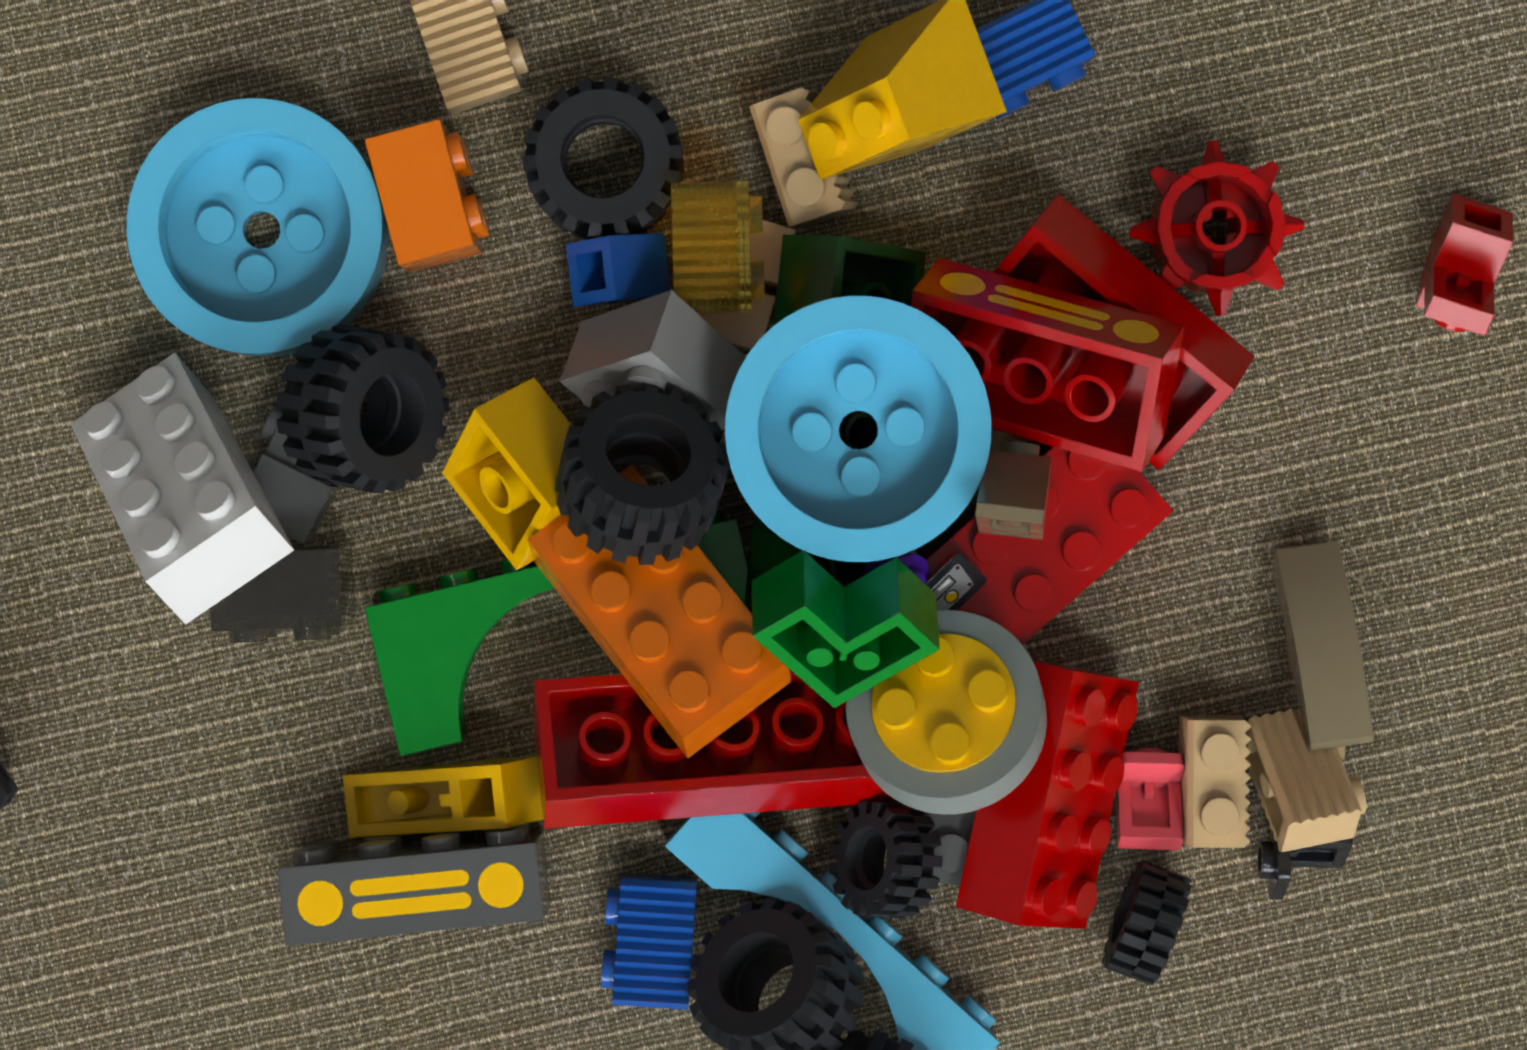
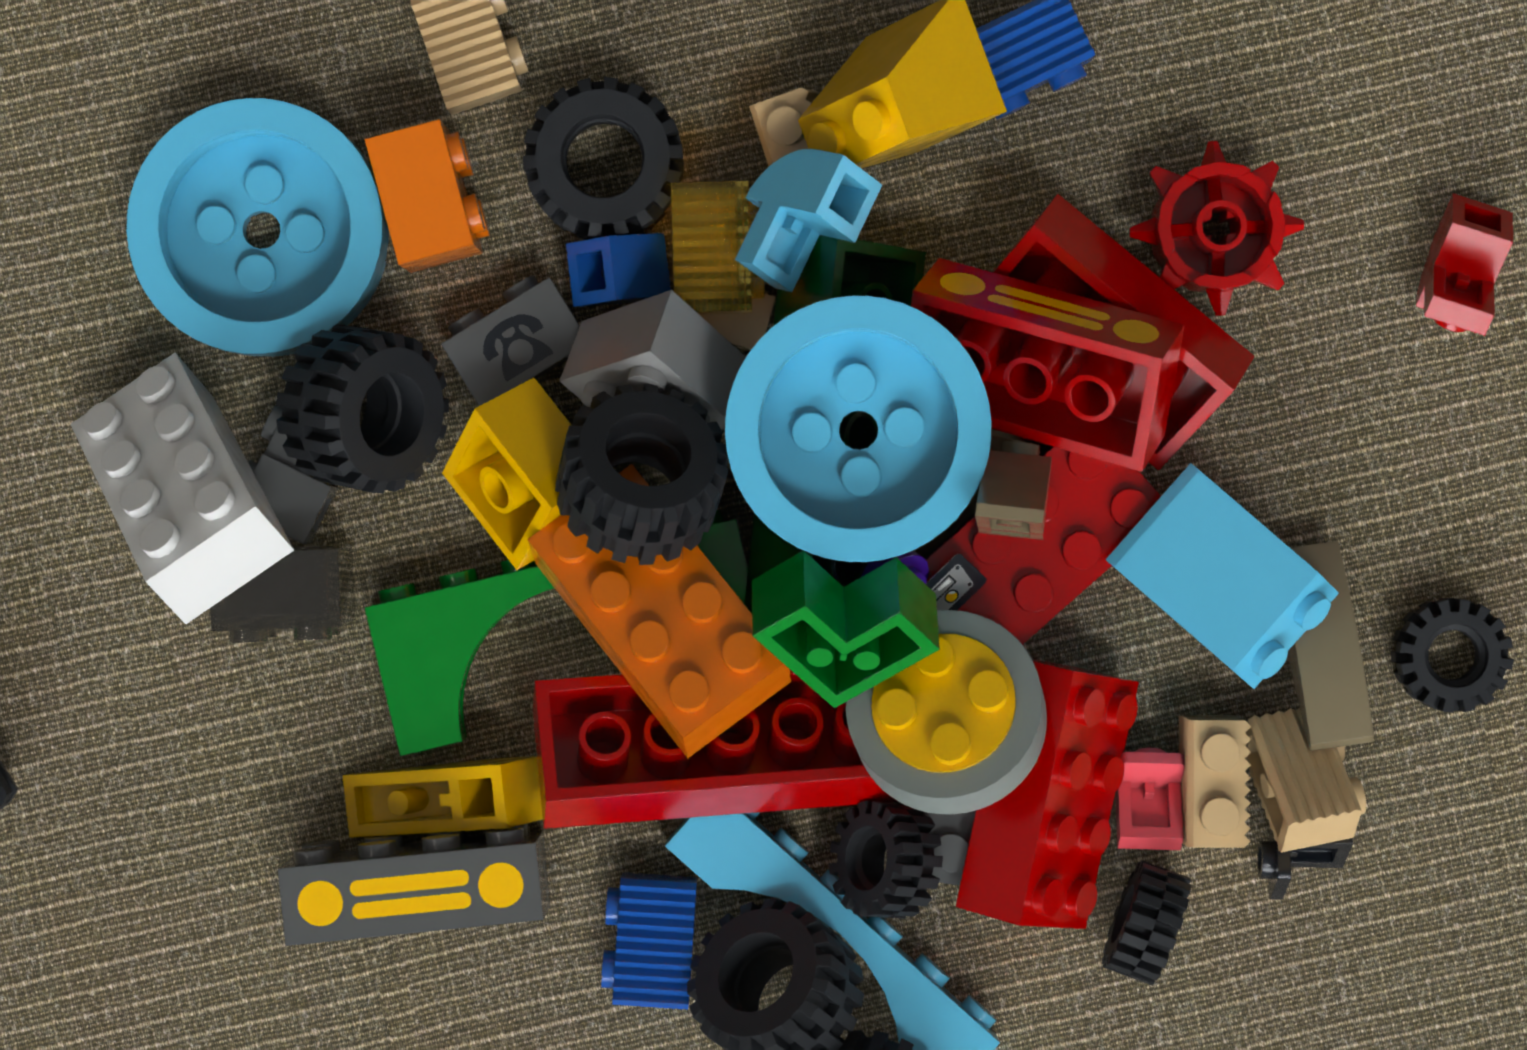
(514, 341): none -> dark grey brick
(798, 201): none -> medium azure brick
(1223, 576): none -> medium azure slope
(1489, 663): none -> black tyre

